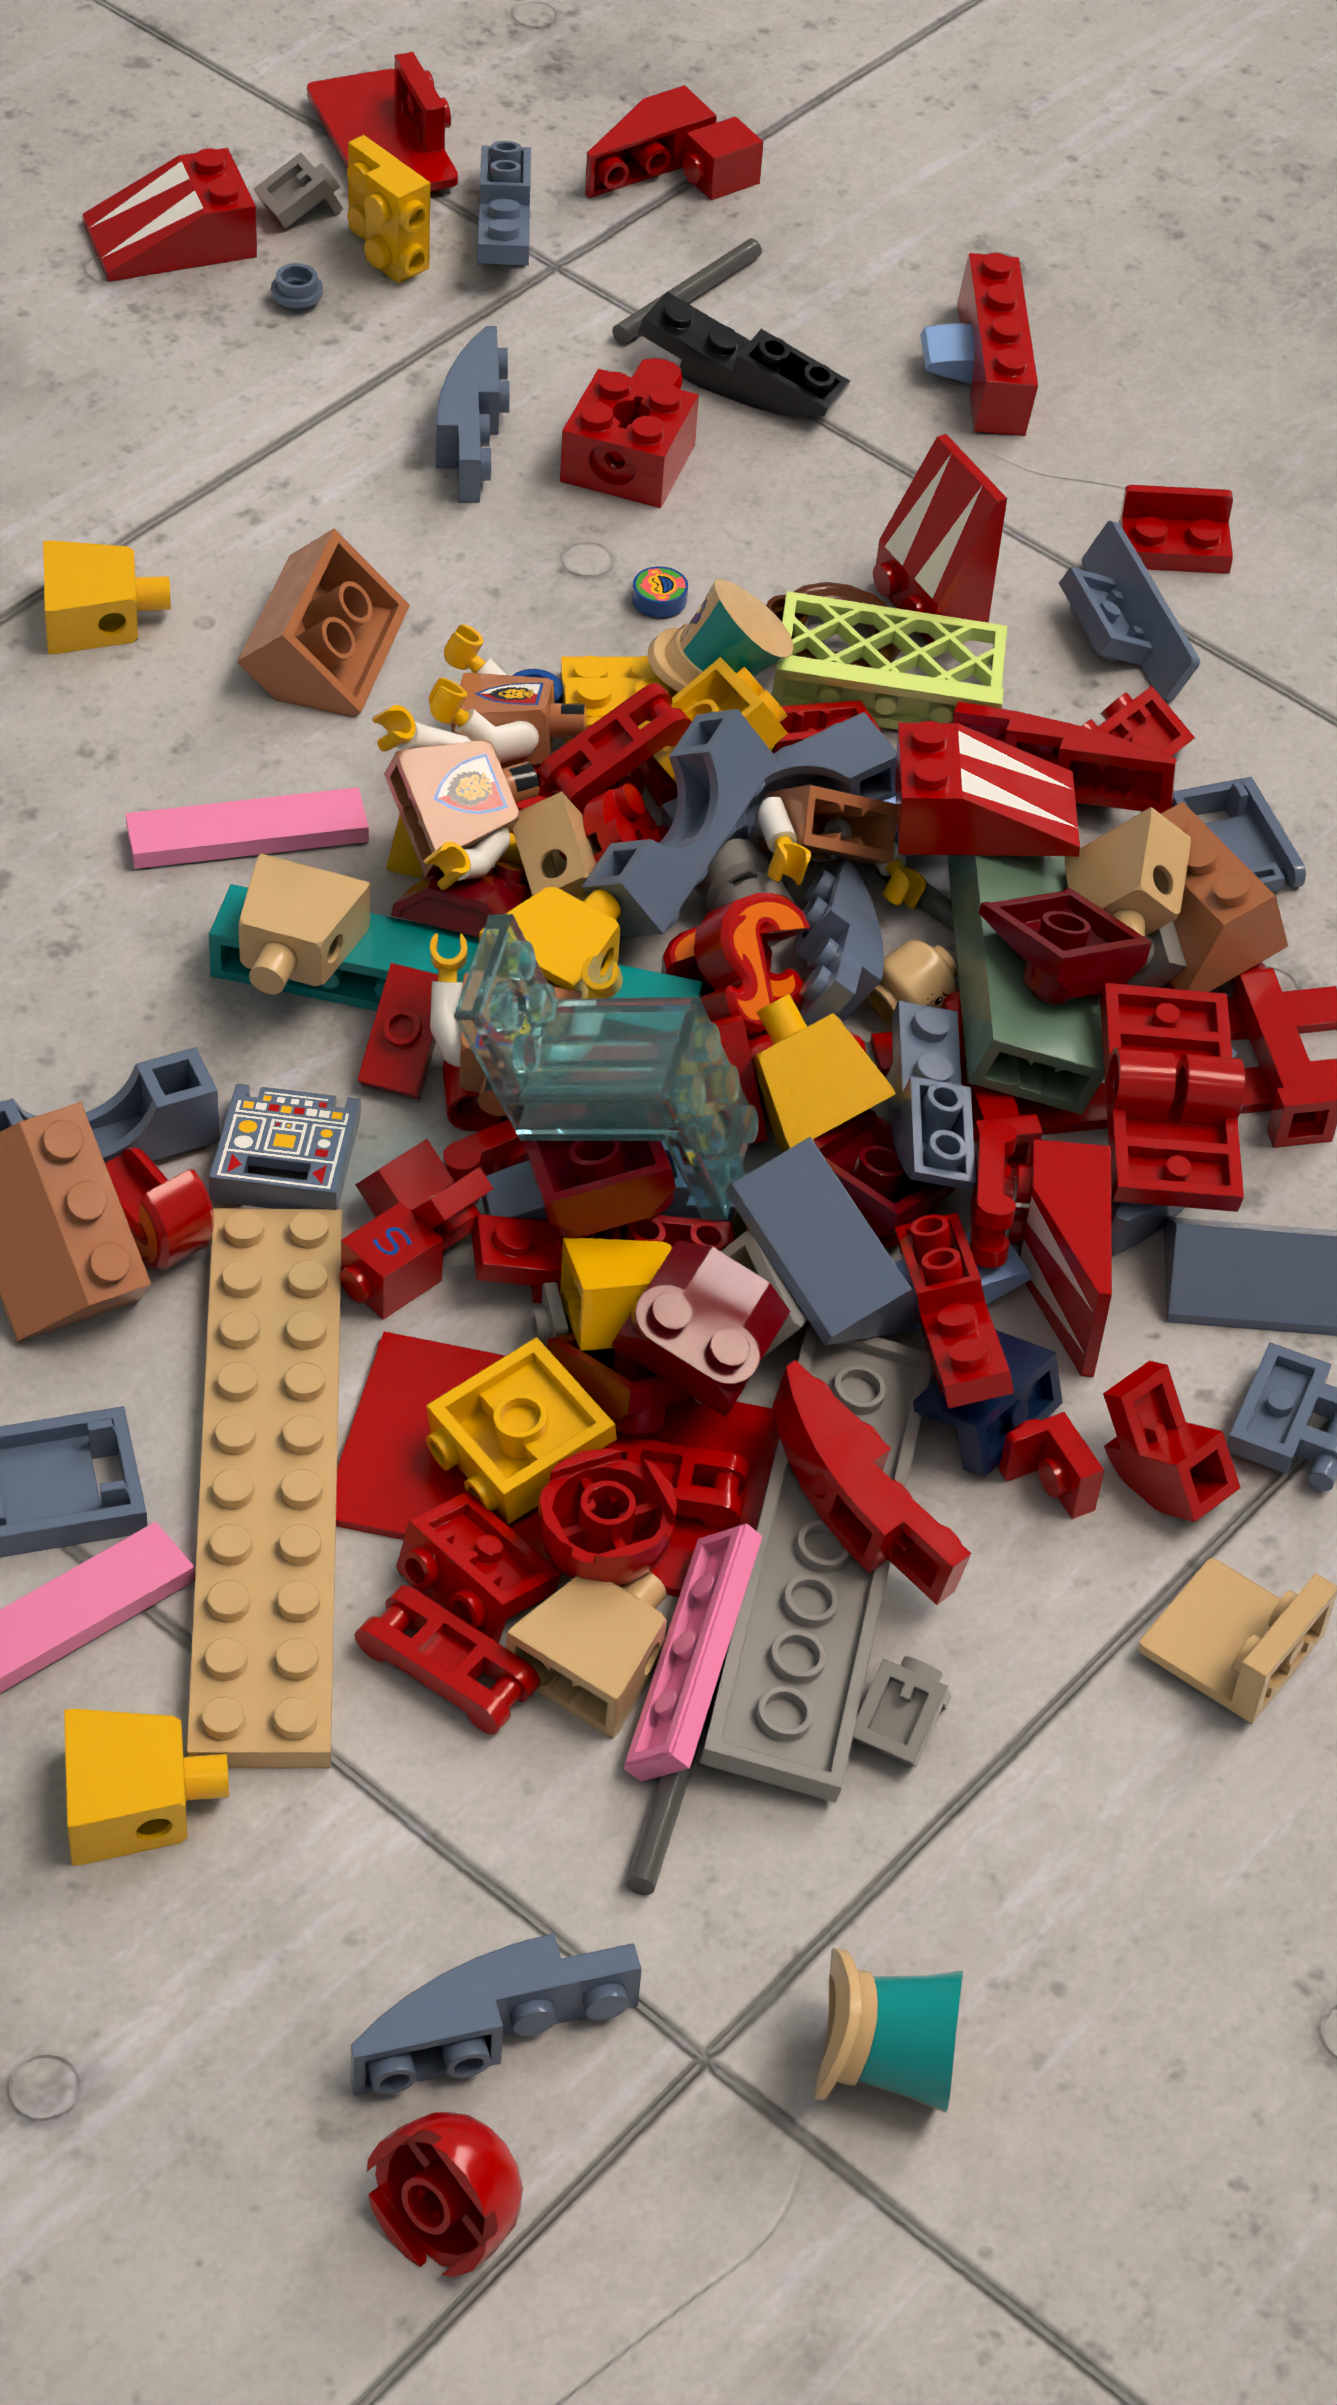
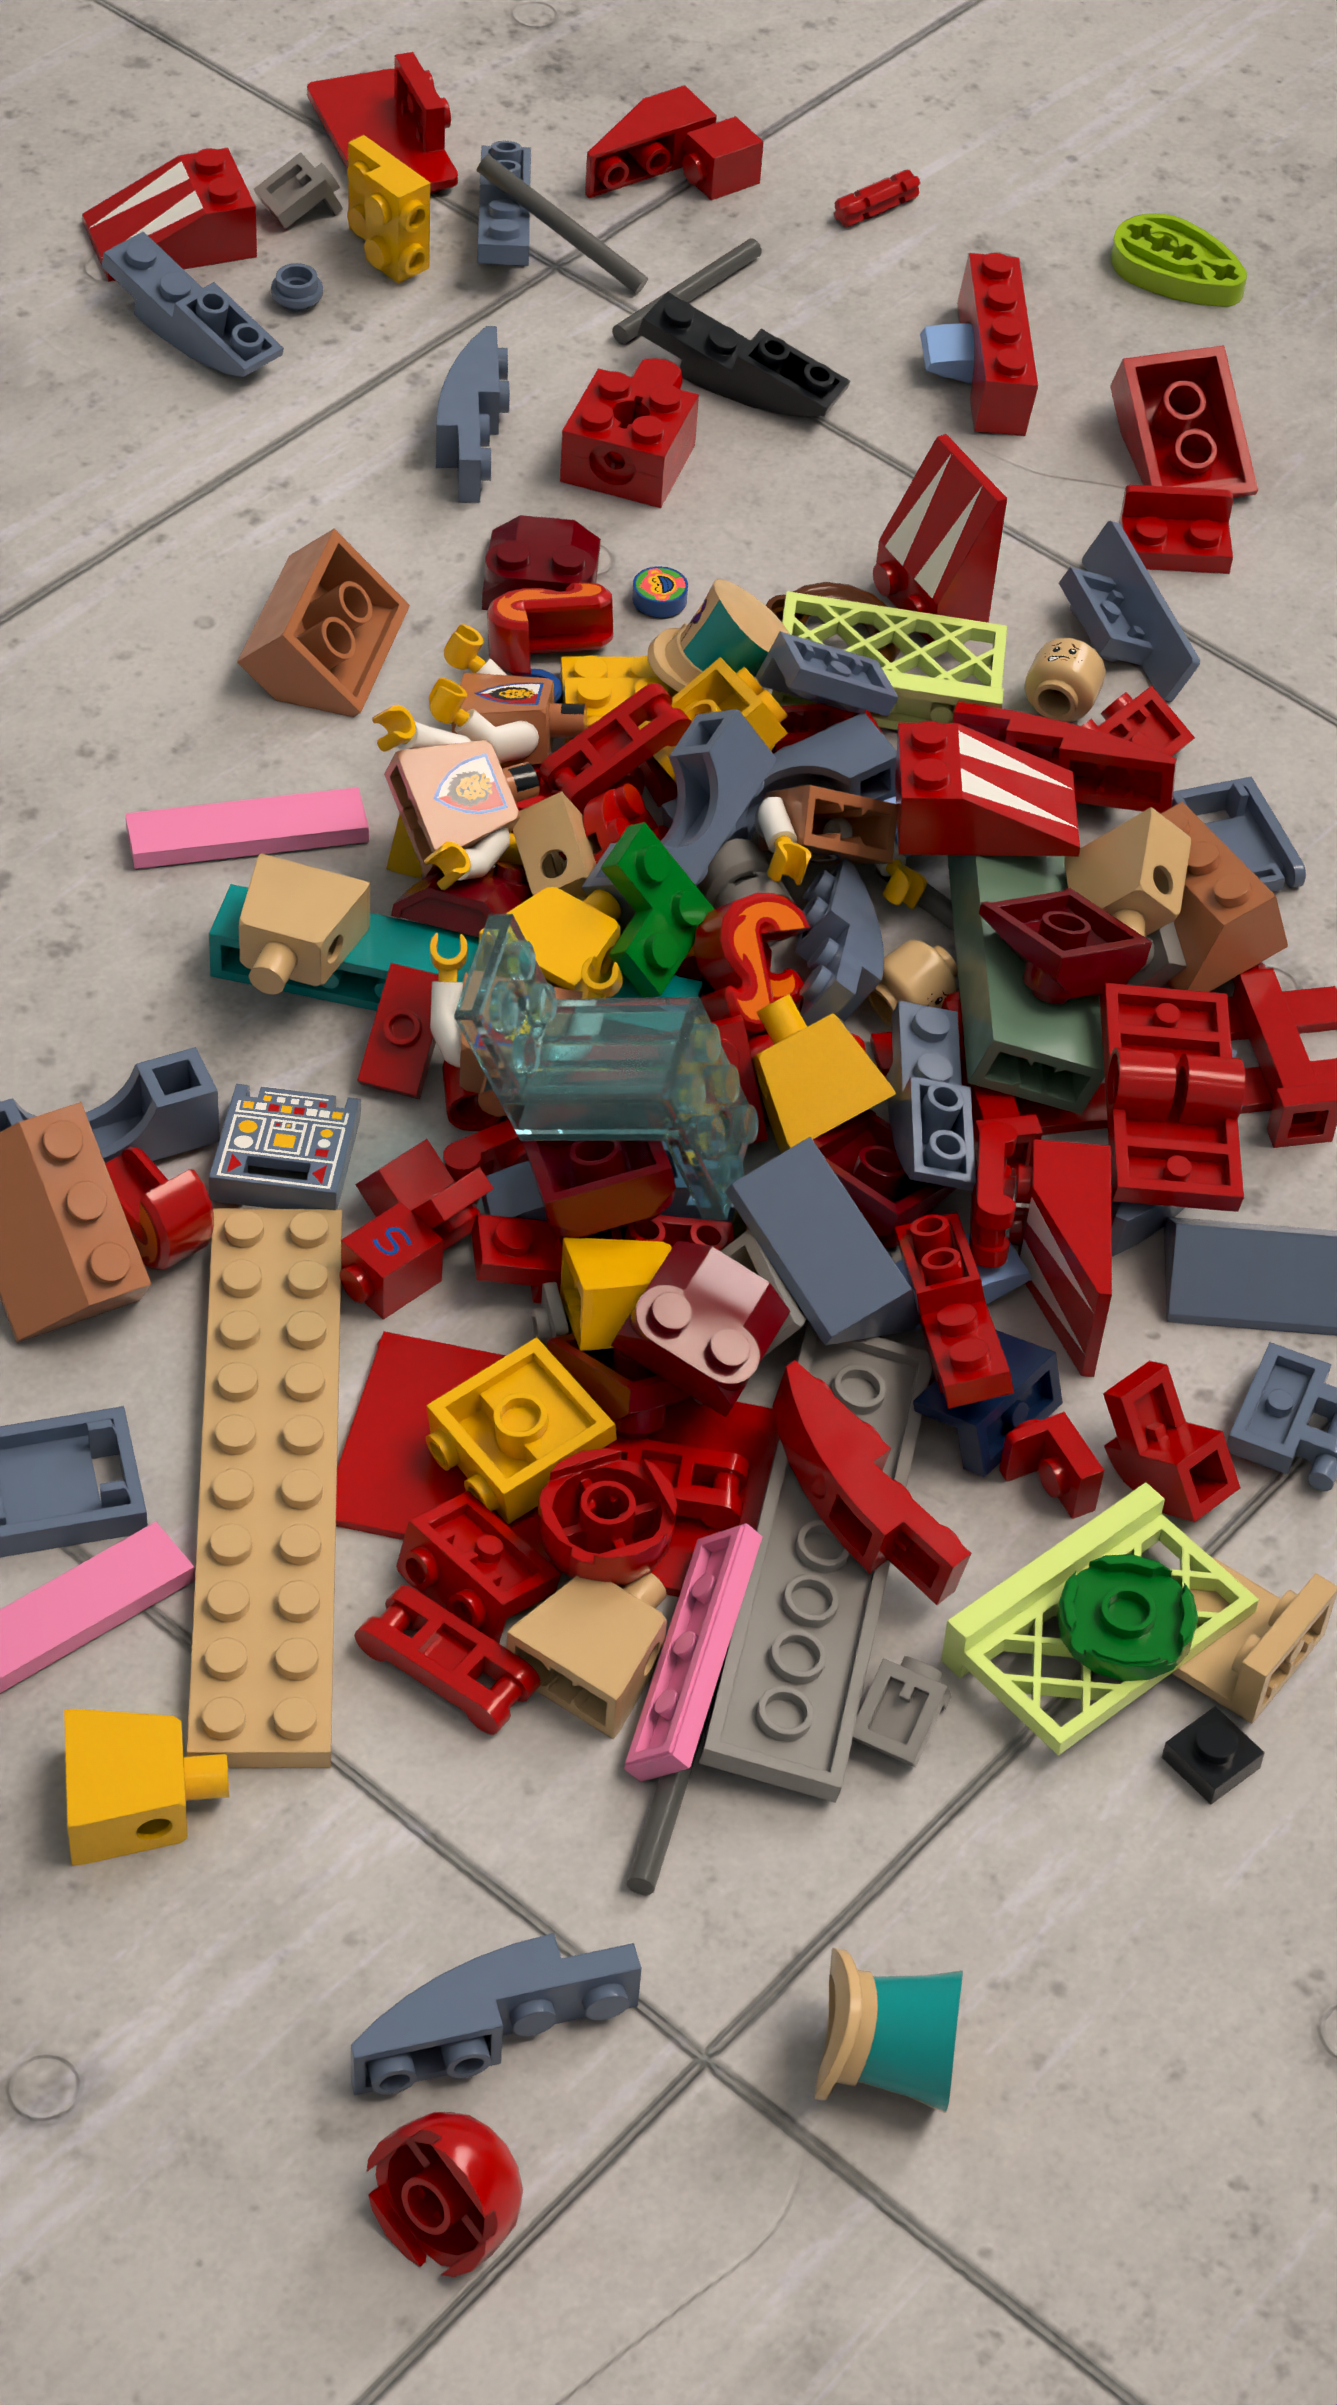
(95, 595): yellow torso -> none
(191, 318): none -> sand blue slope
(539, 555): none -> dark red slope
(547, 622): none -> red animal
(562, 224): none -> dark grey bar
(665, 908): none -> green plate
(826, 676): none -> sand blue bracket
(876, 198): none -> red axle
(1032, 1596): none -> yellowish green fence
(1065, 679): none -> tan head
(1127, 1618): none -> green tile
(1177, 261): none -> lime piece
(1183, 421): none -> red slope
(1213, 1755): none -> black plate

